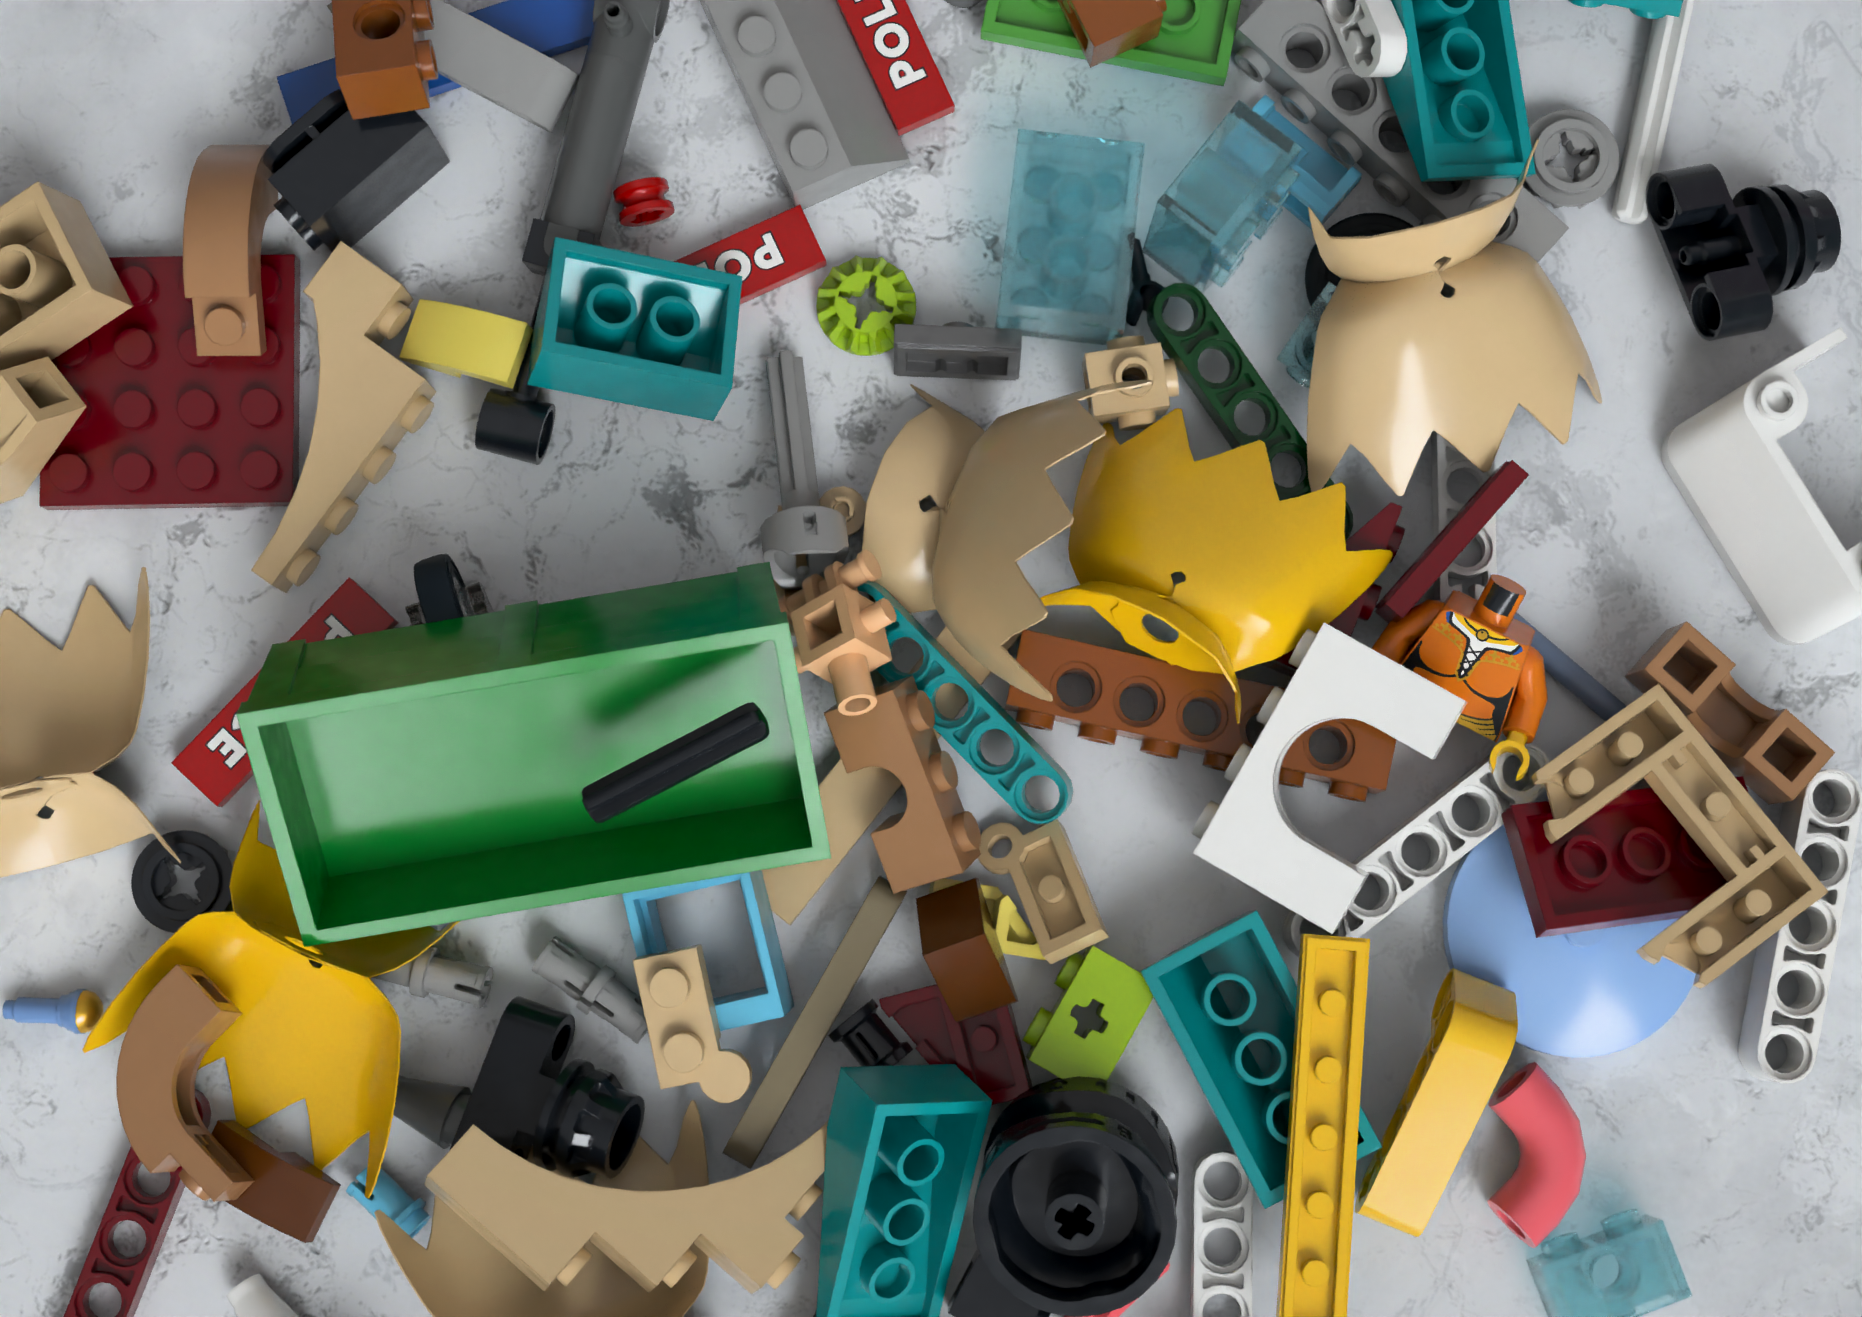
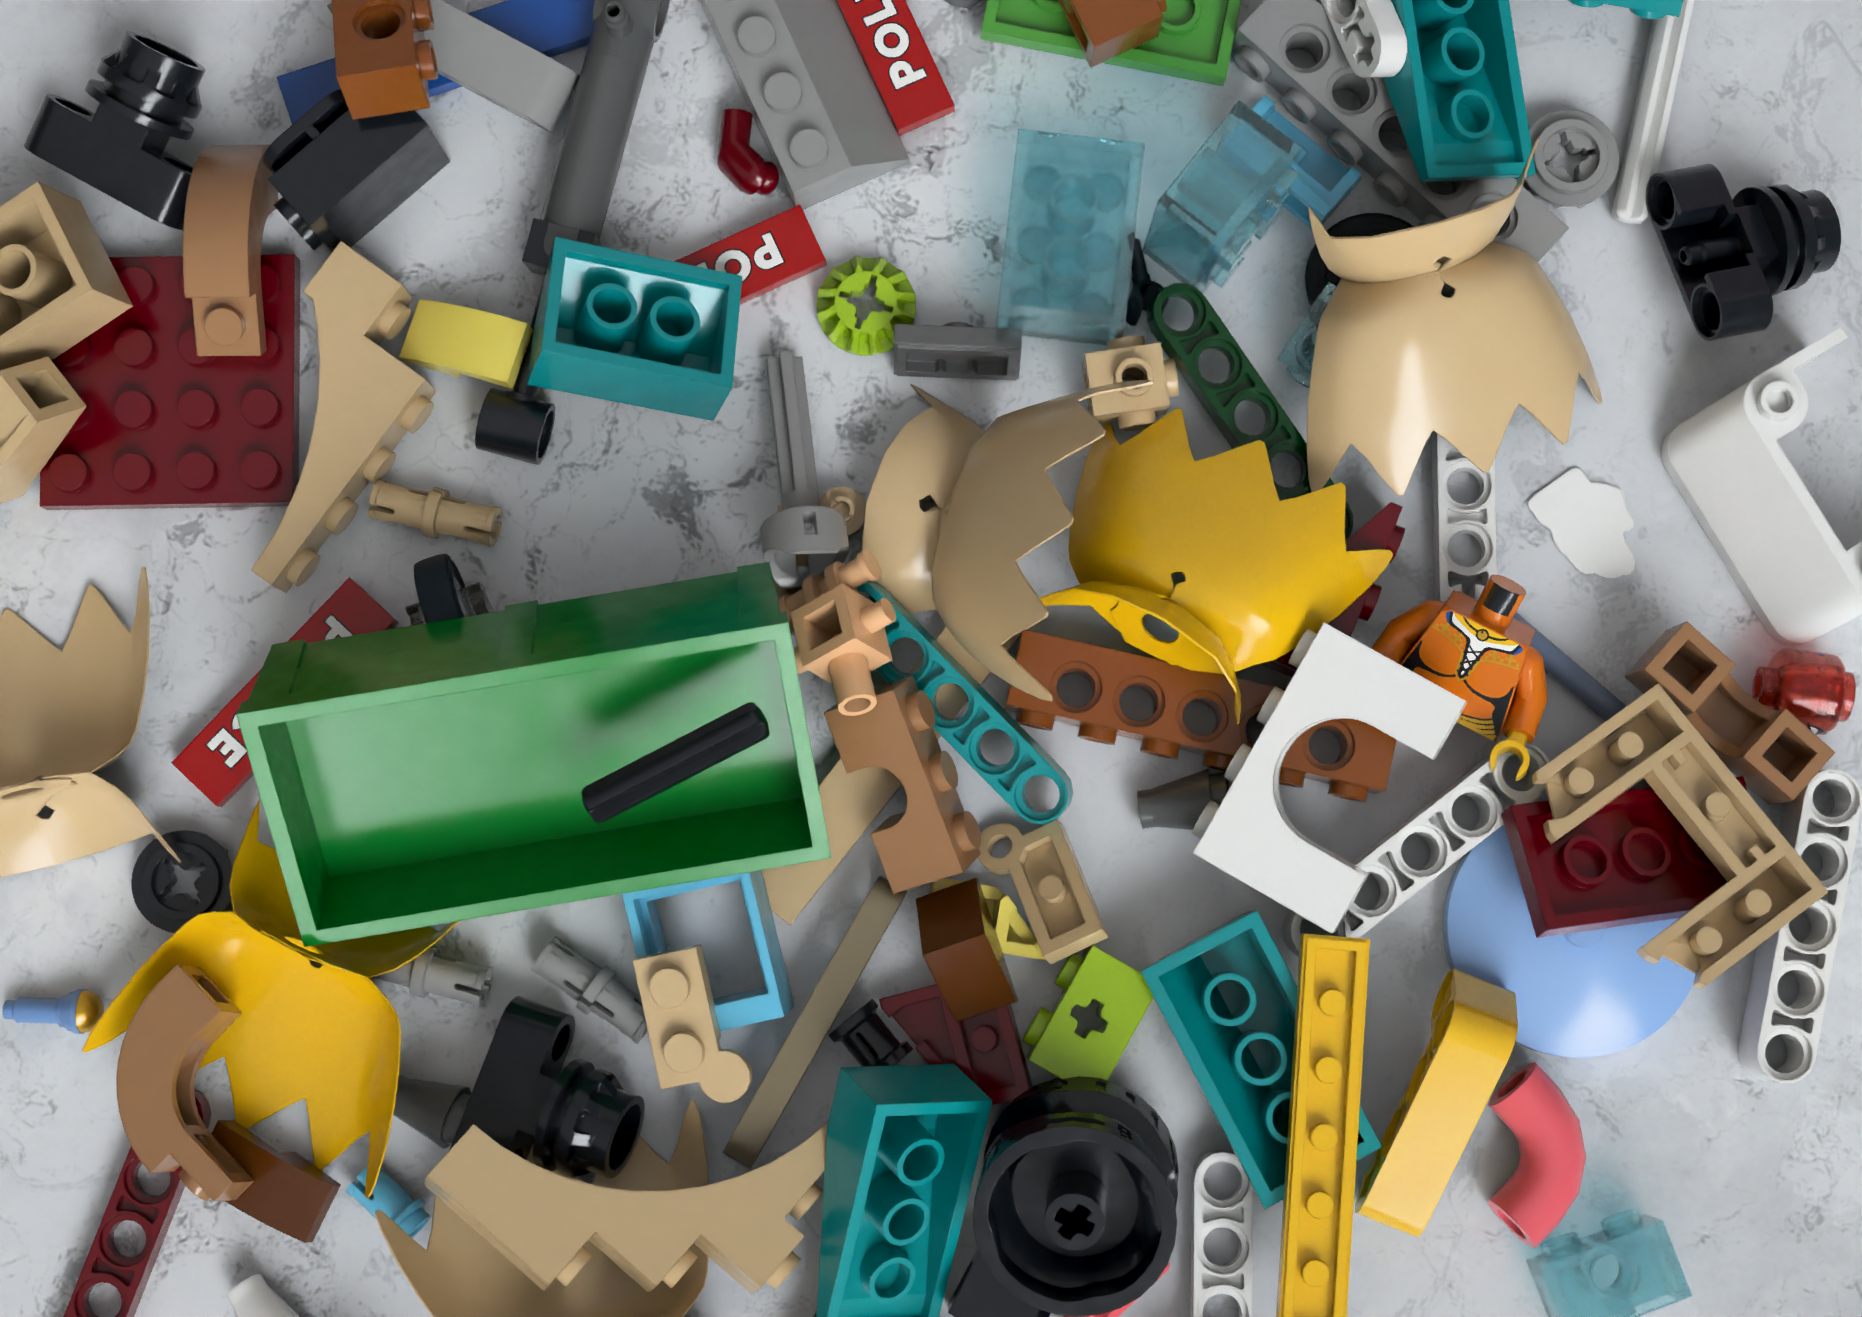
(124, 141): none -> black beam
(435, 513): none -> tan pin
(643, 201): red bush -> none
(739, 160): none -> dark red arm
(1181, 800): none -> dark grey cone
(1450, 541): dark red tile -> none
(1587, 523): none -> white sticker
(1808, 686): none -> clear red head

